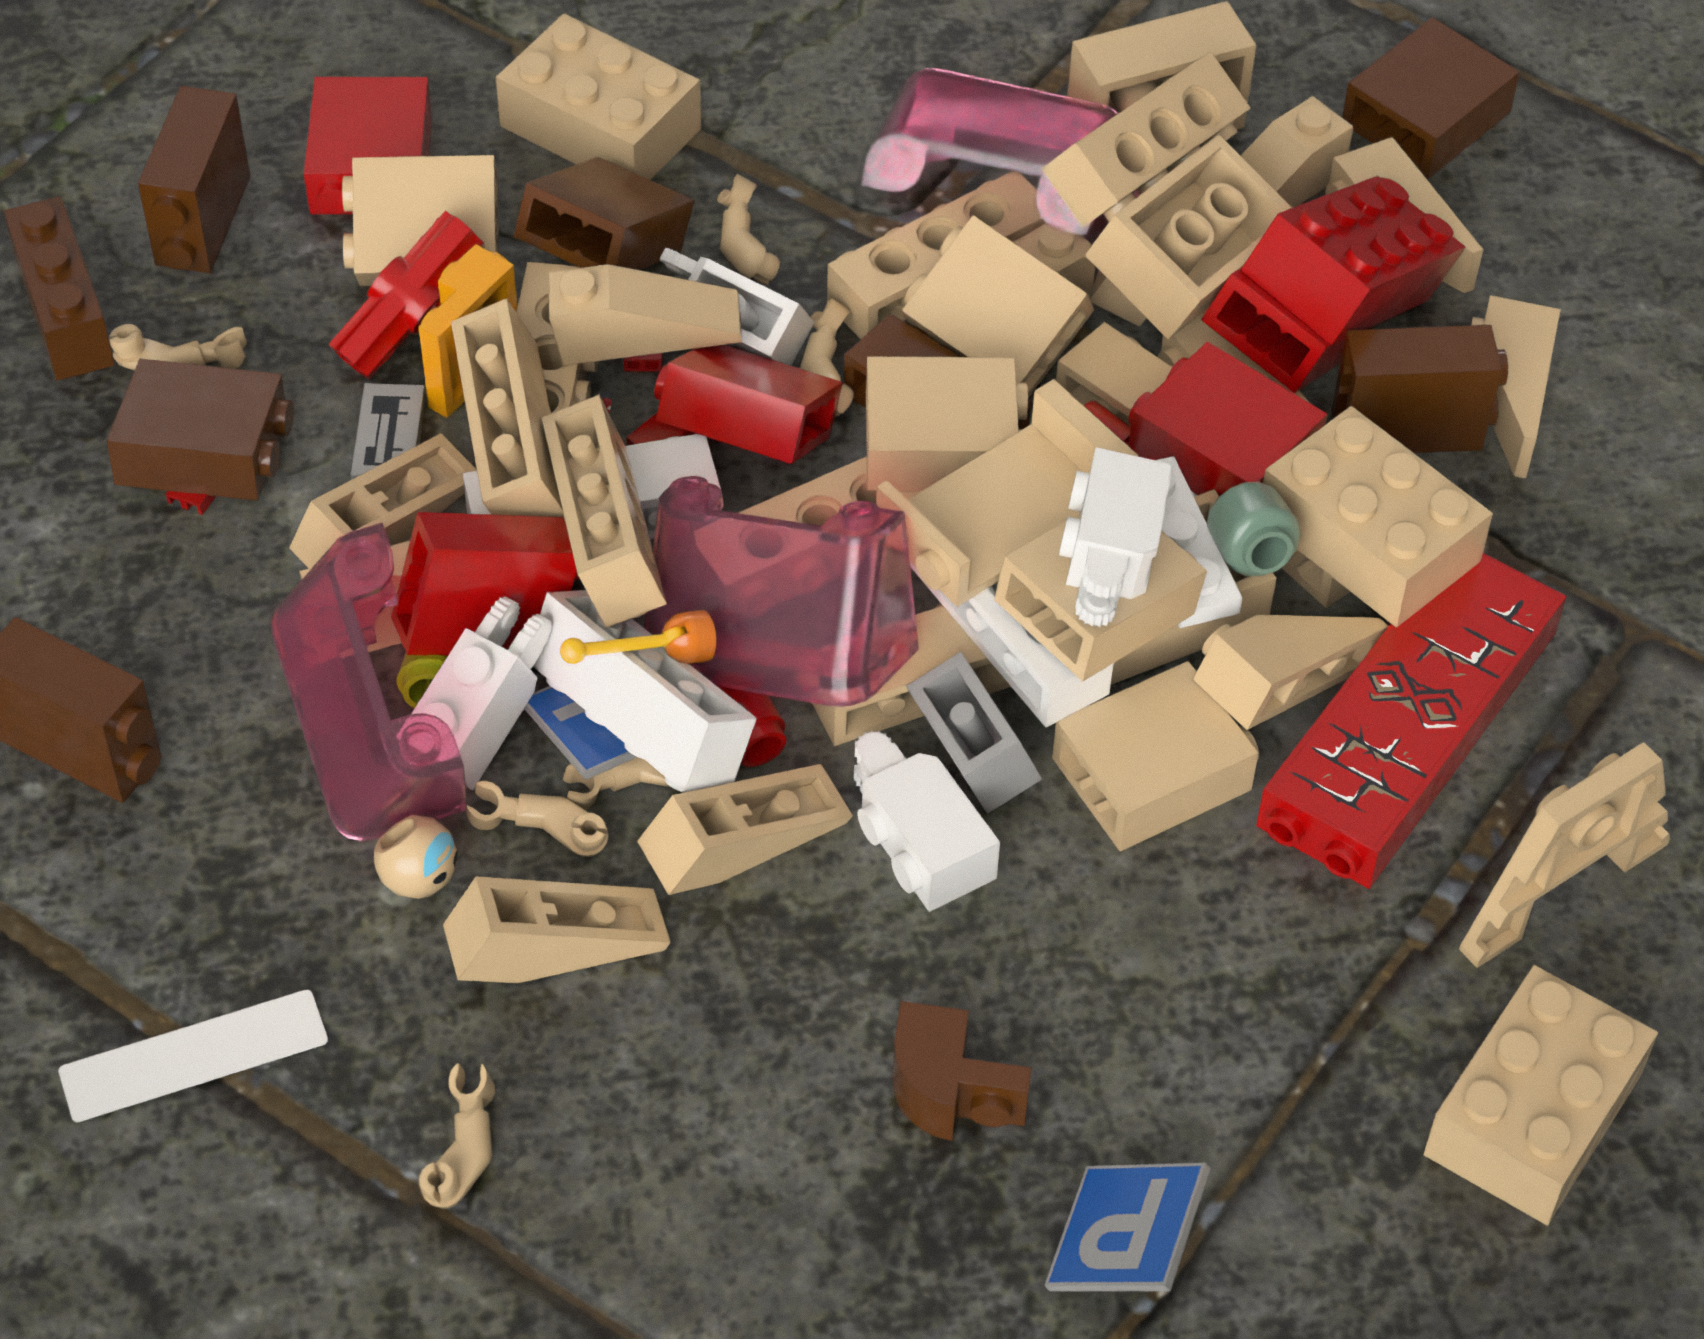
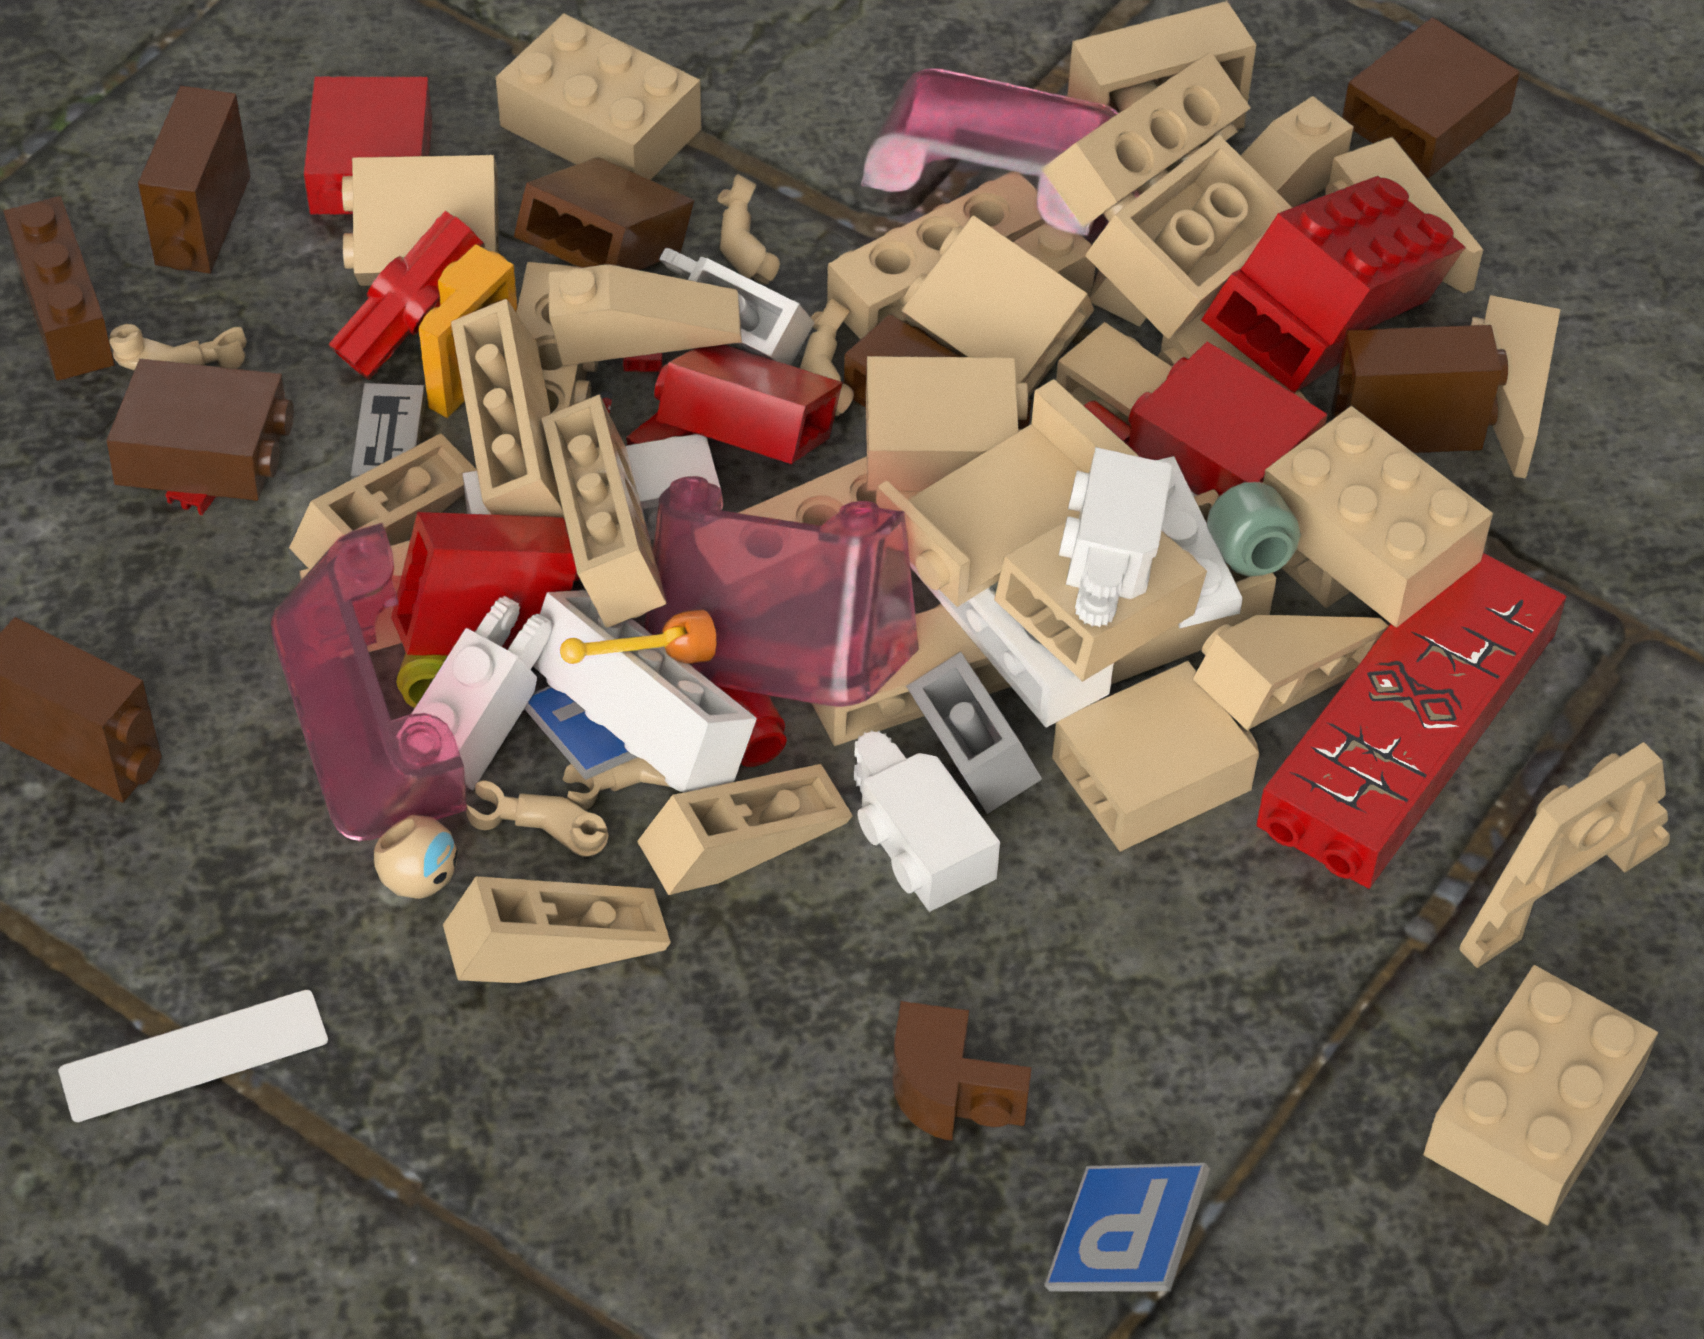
(464, 1161): tan arm -> none

